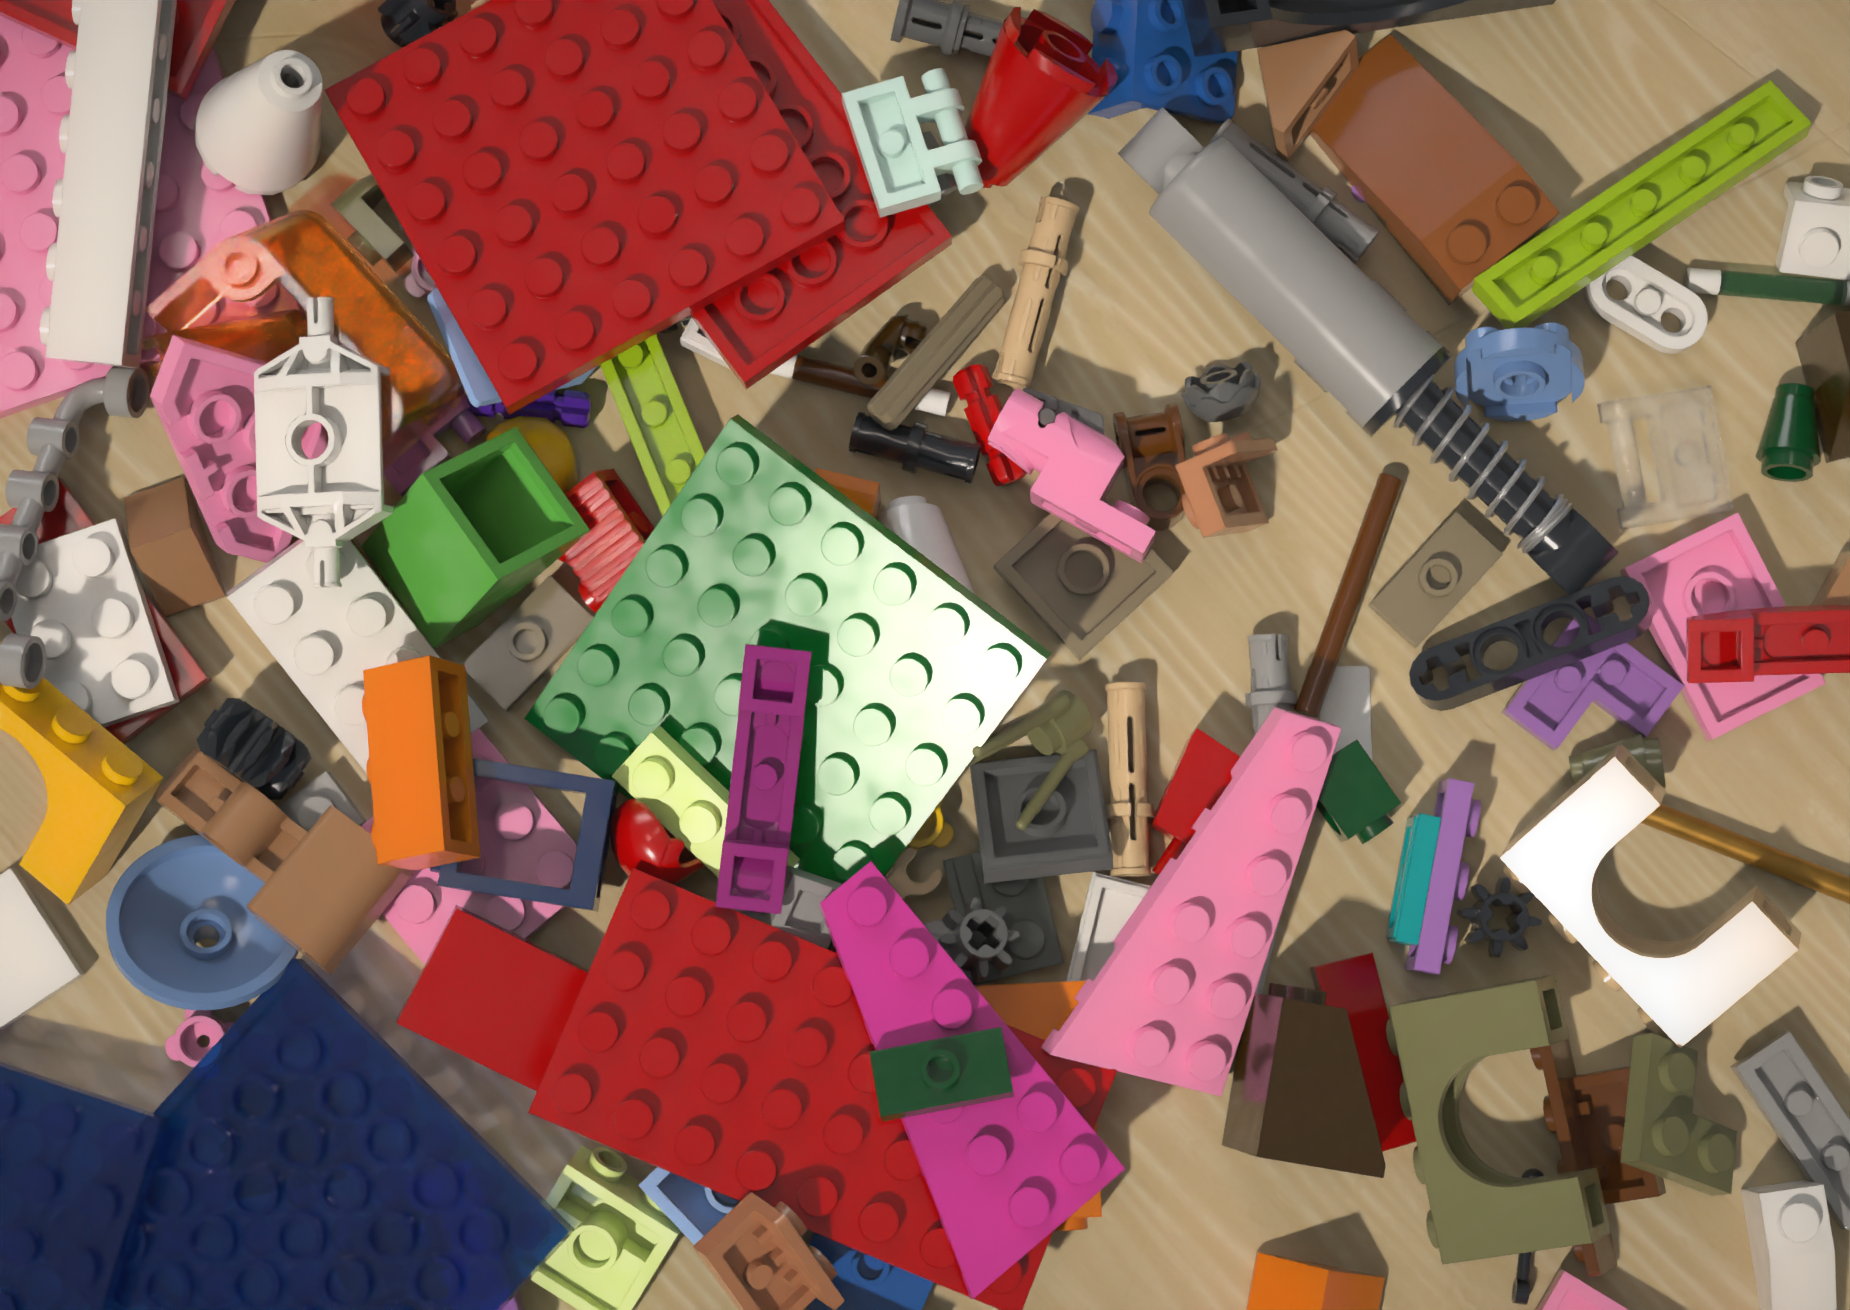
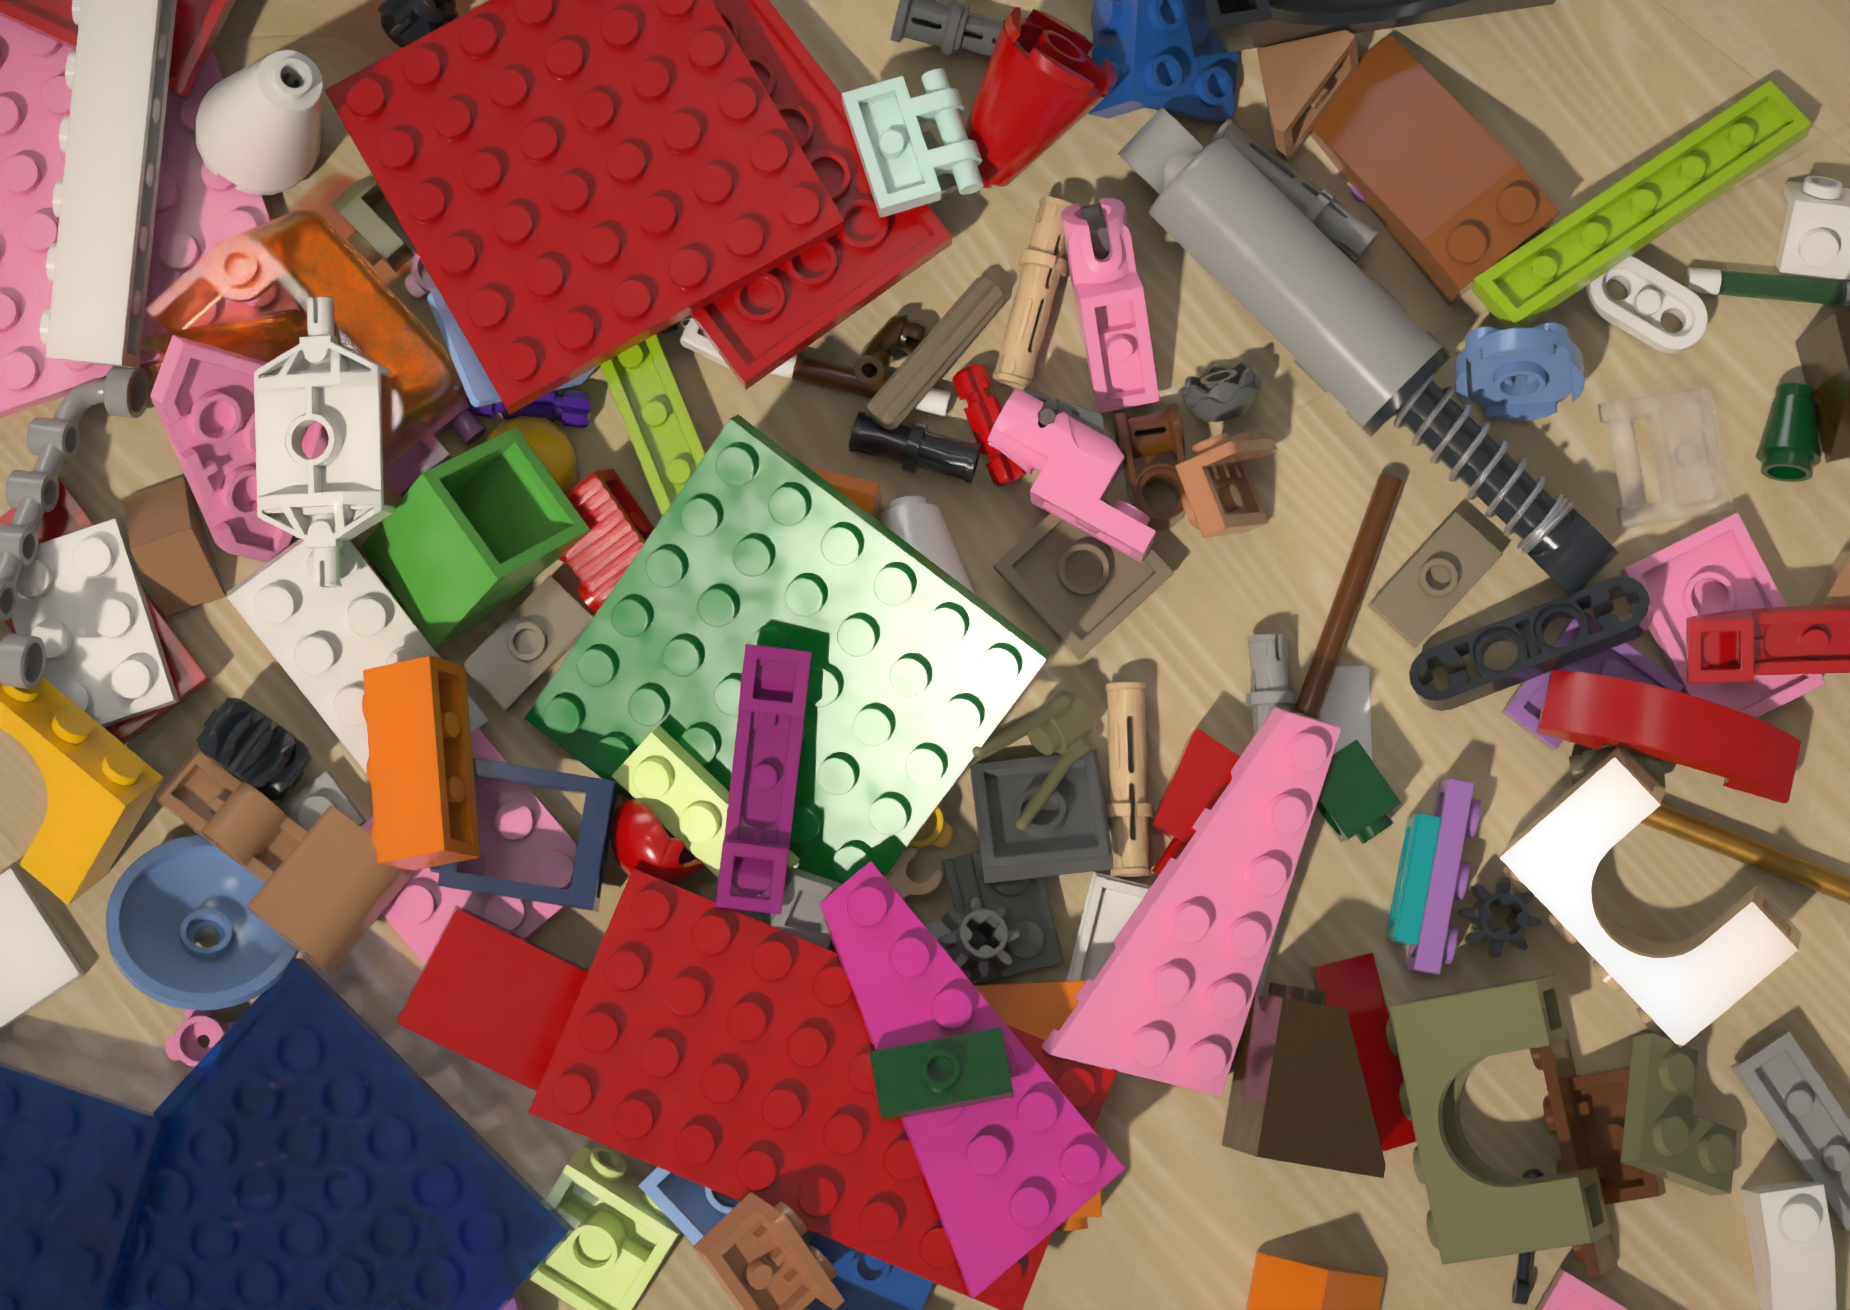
(1110, 305): none -> bright pink plate
(1671, 727): none -> red slope

